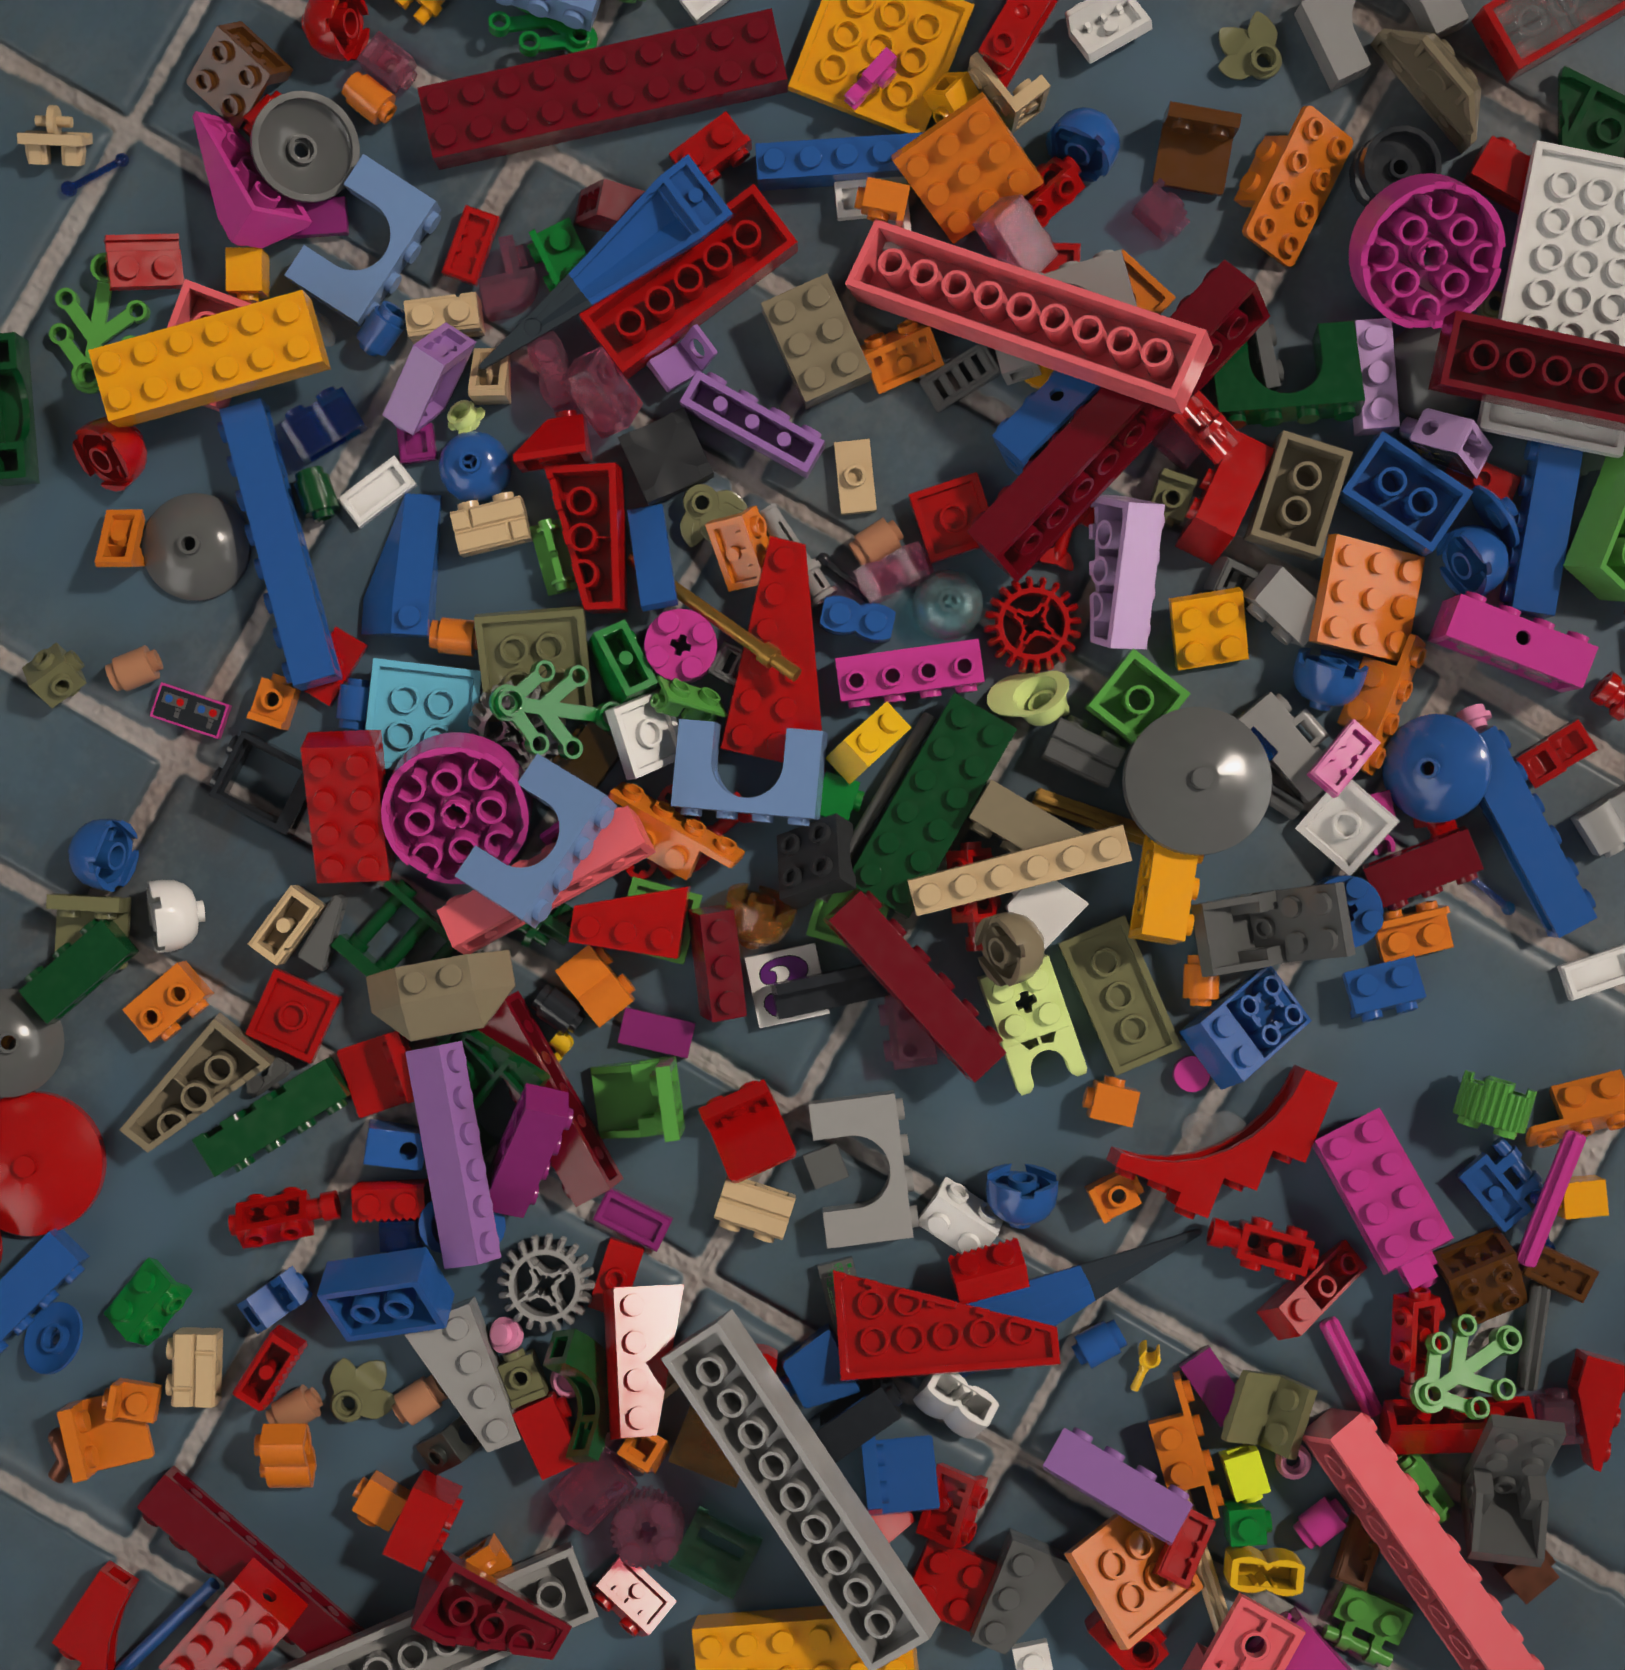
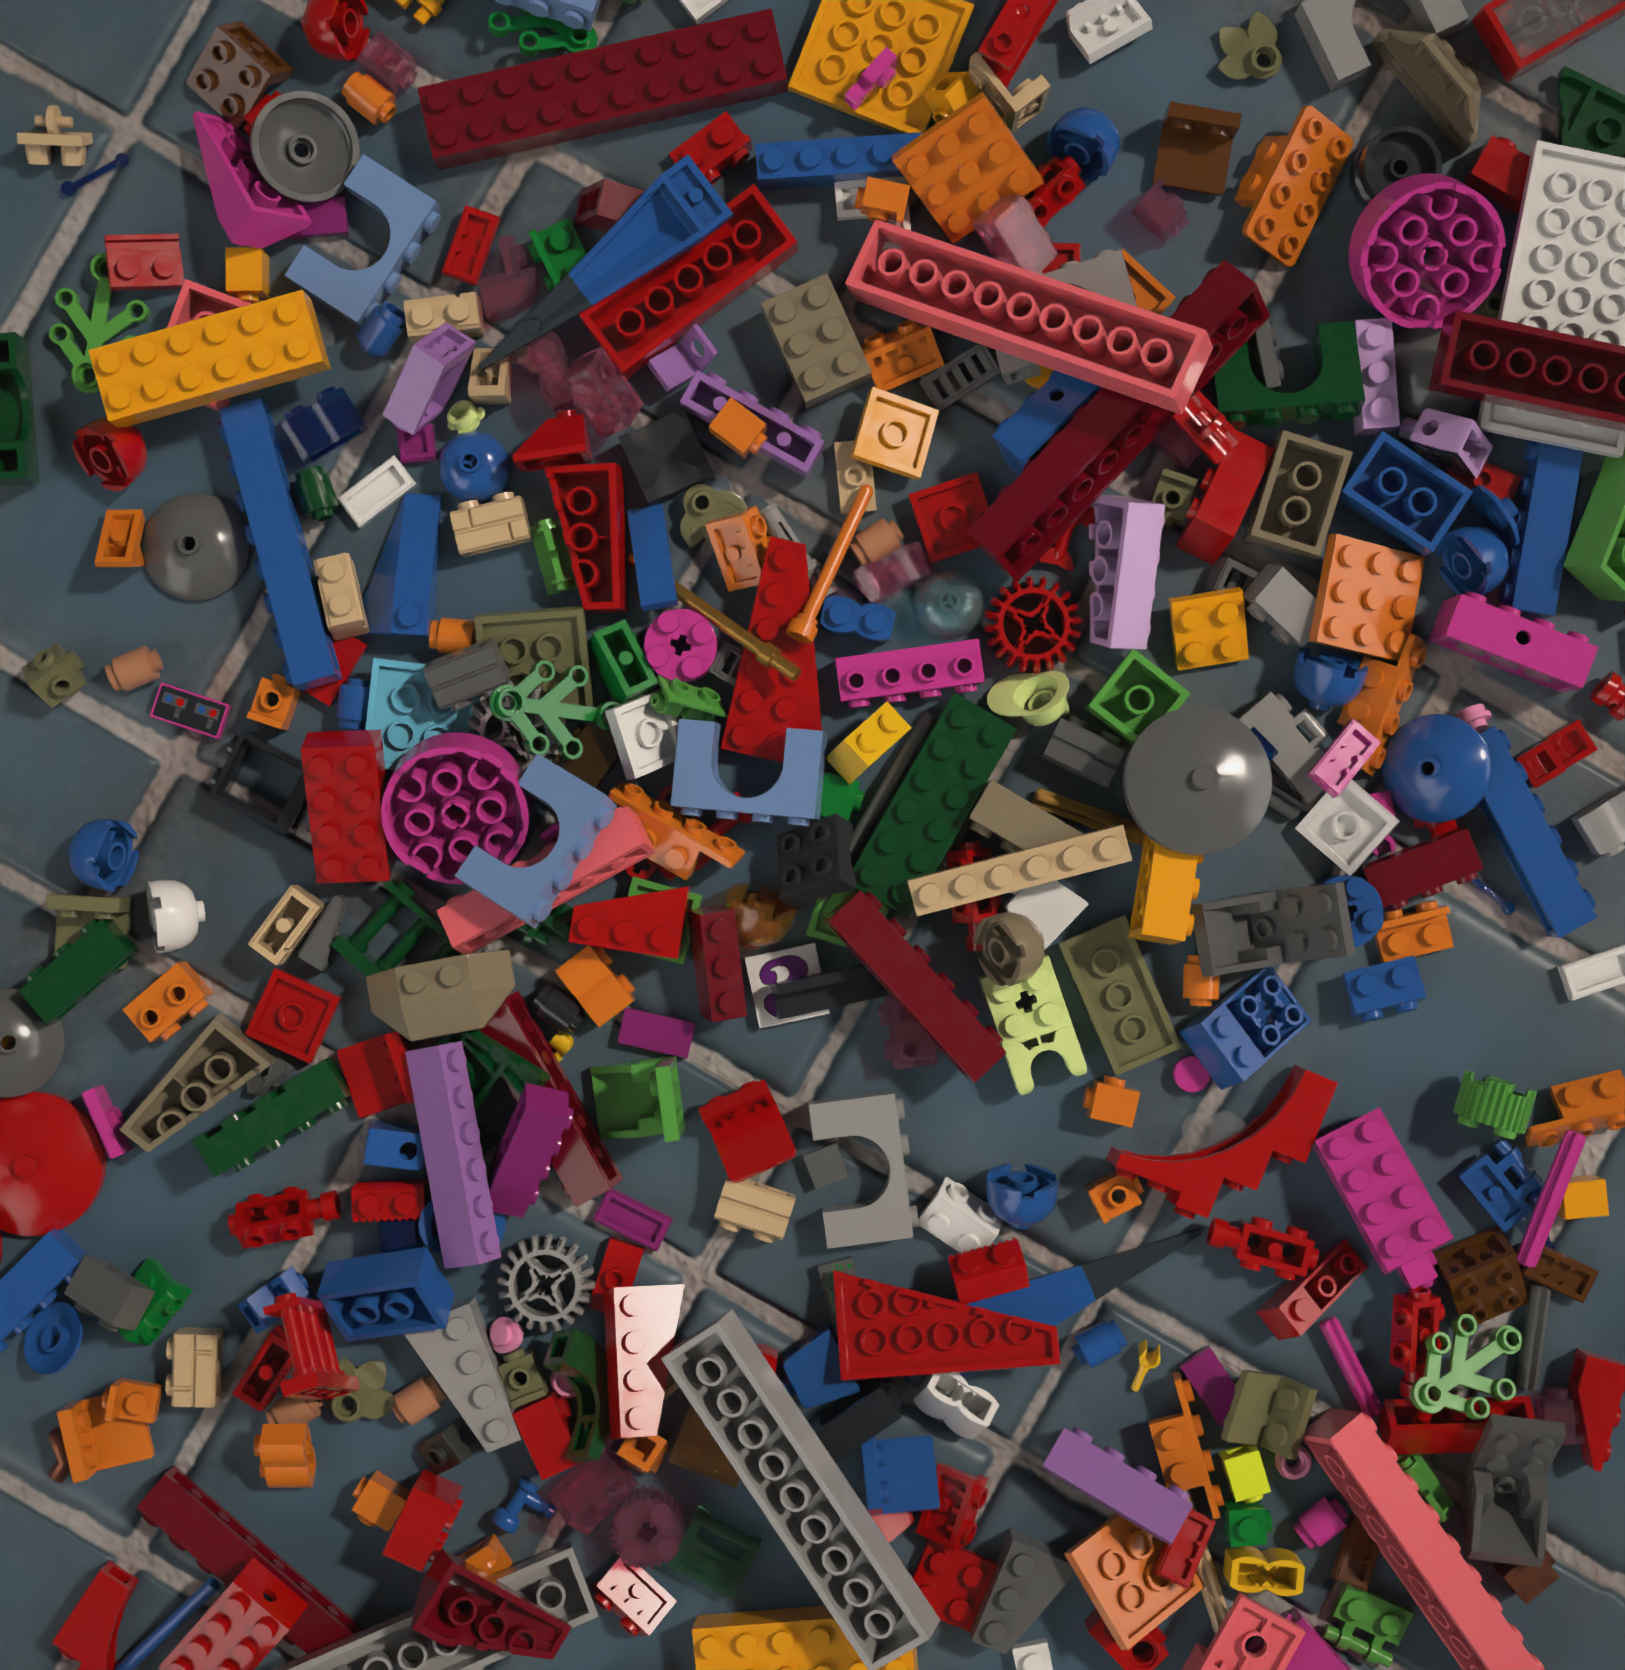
(107, 1120): none -> dark pink plate
(109, 1294): none -> dark grey brick
(311, 1350): none -> red fence
(341, 596): none -> tan brick
(466, 674): none -> dark grey brick
(525, 1494): none -> blue piece
(739, 429): none -> orange brick
(804, 625): none -> orange piece
(894, 433): none -> light orange plate

